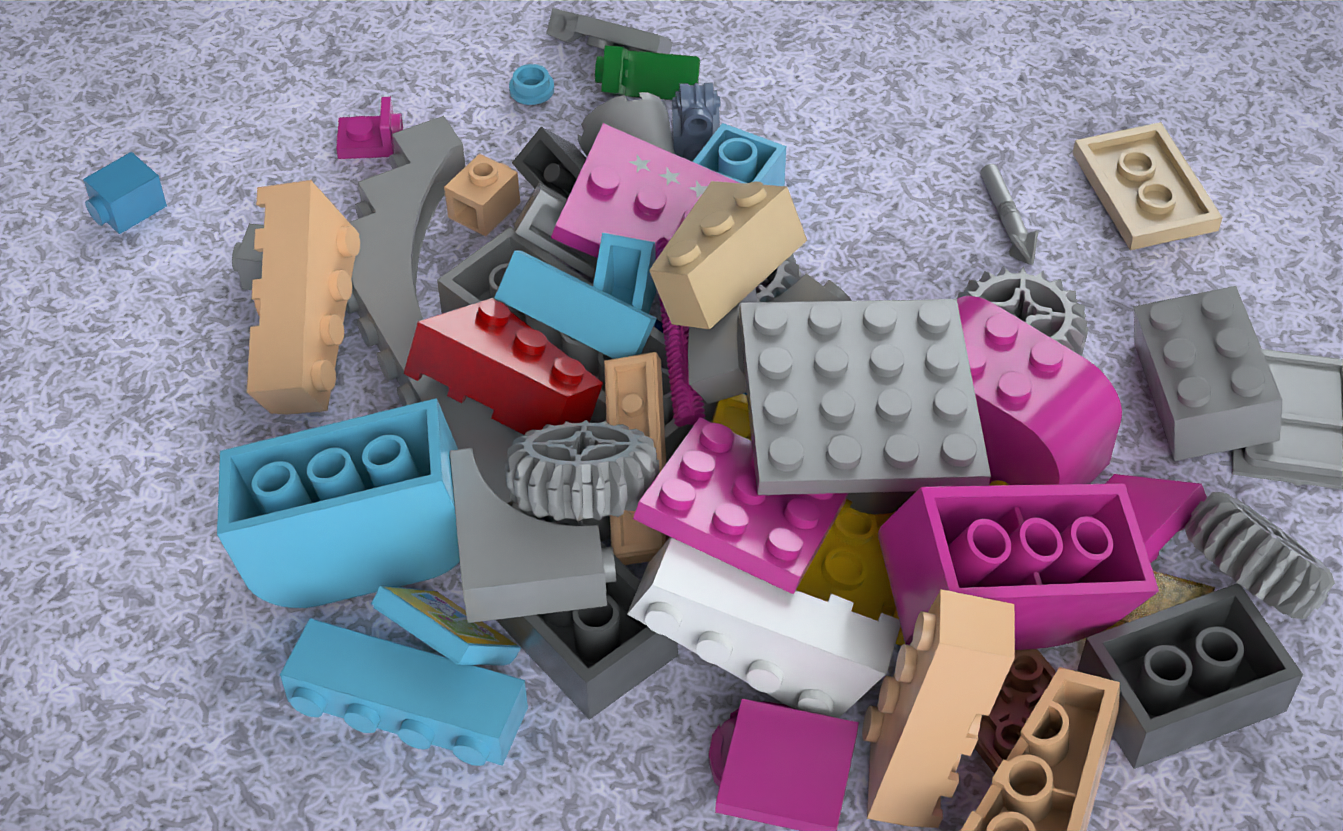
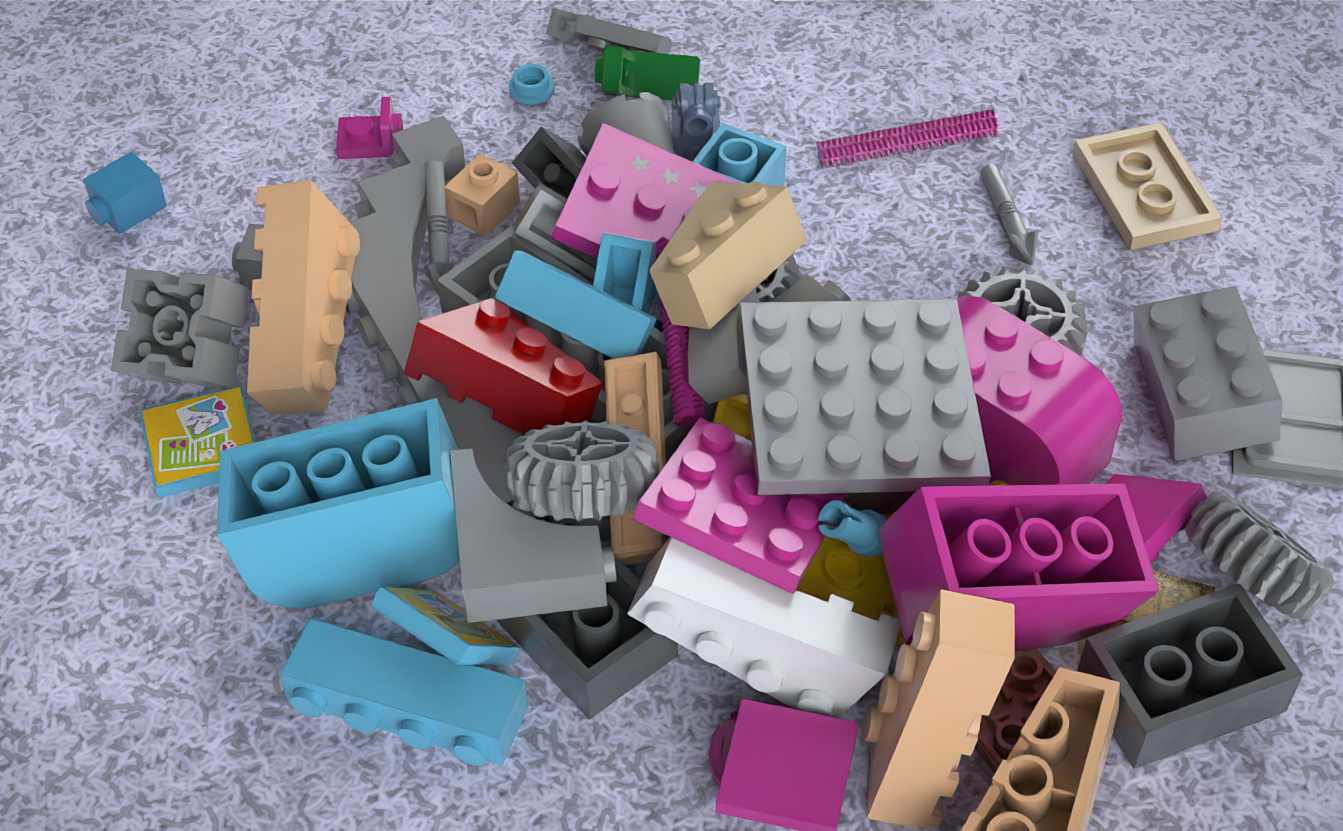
(180, 328): none -> light grey brick
(188, 436): none -> tile
(437, 222): none -> light grey piece
(852, 526): none -> medium azure pin
(907, 136): none -> dark pink axle

